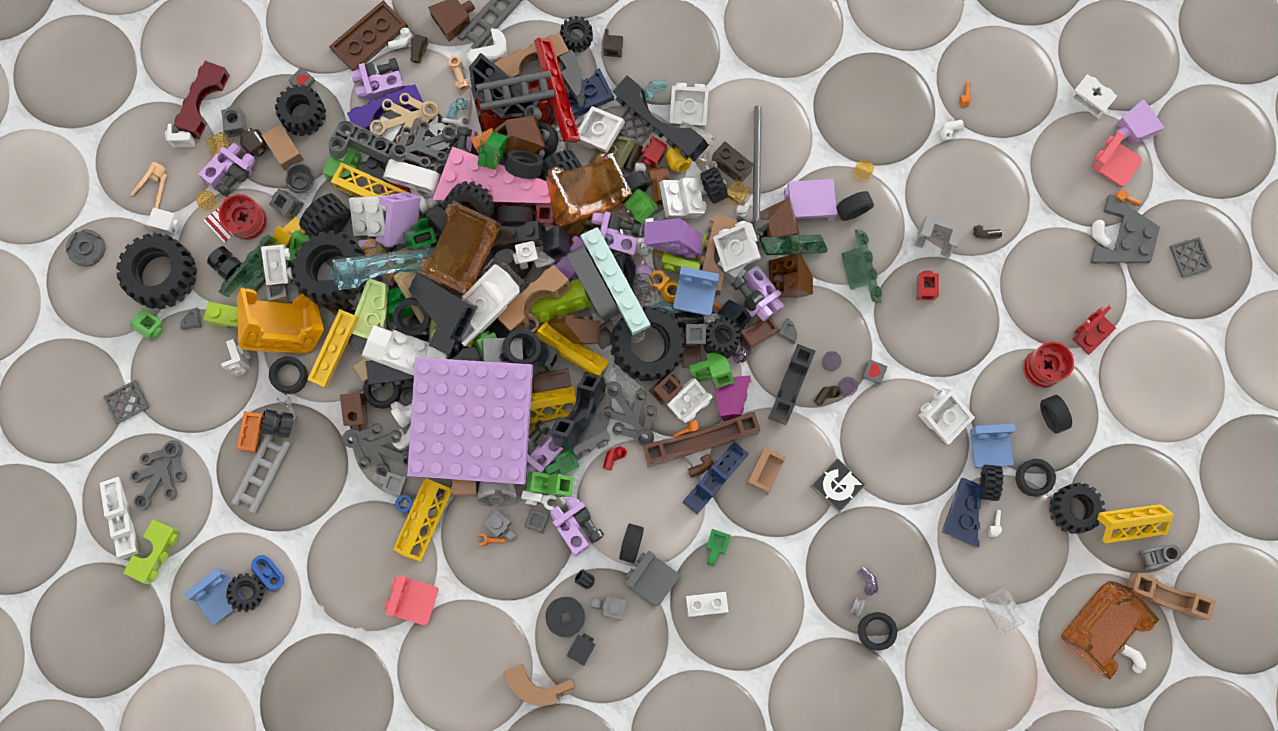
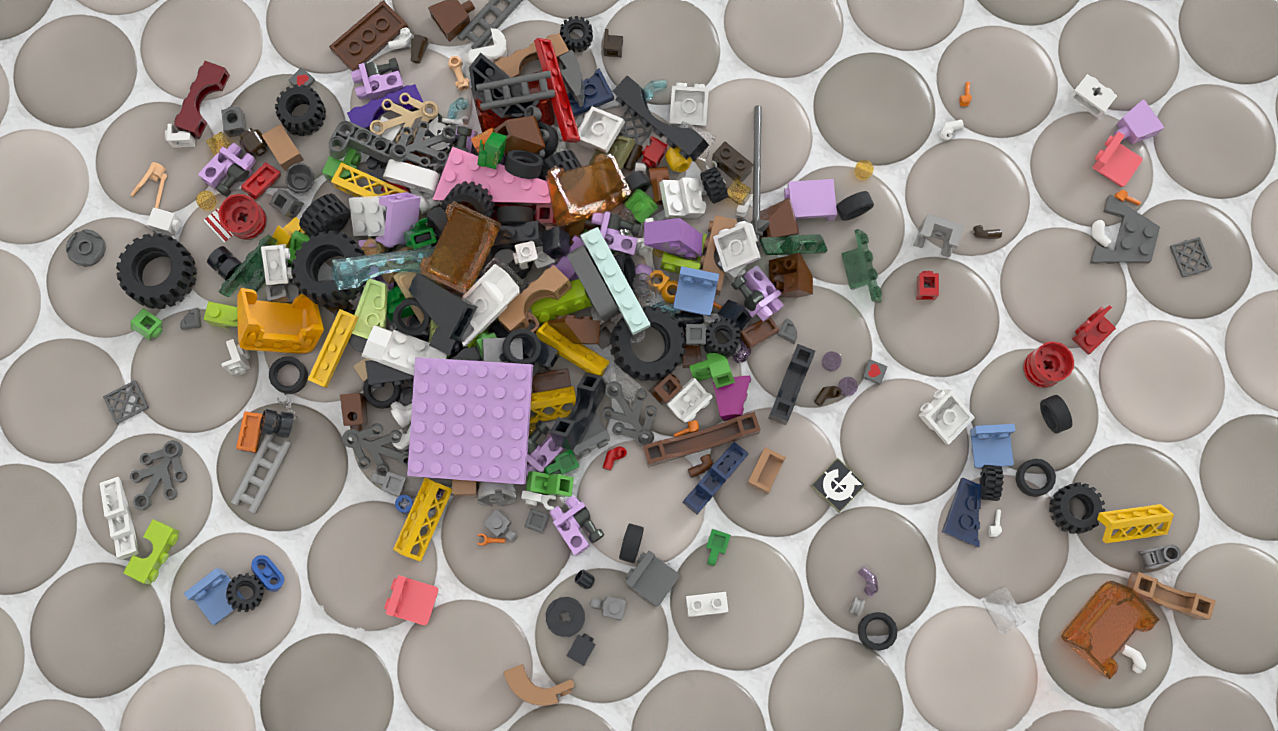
(260, 180): none -> red plate

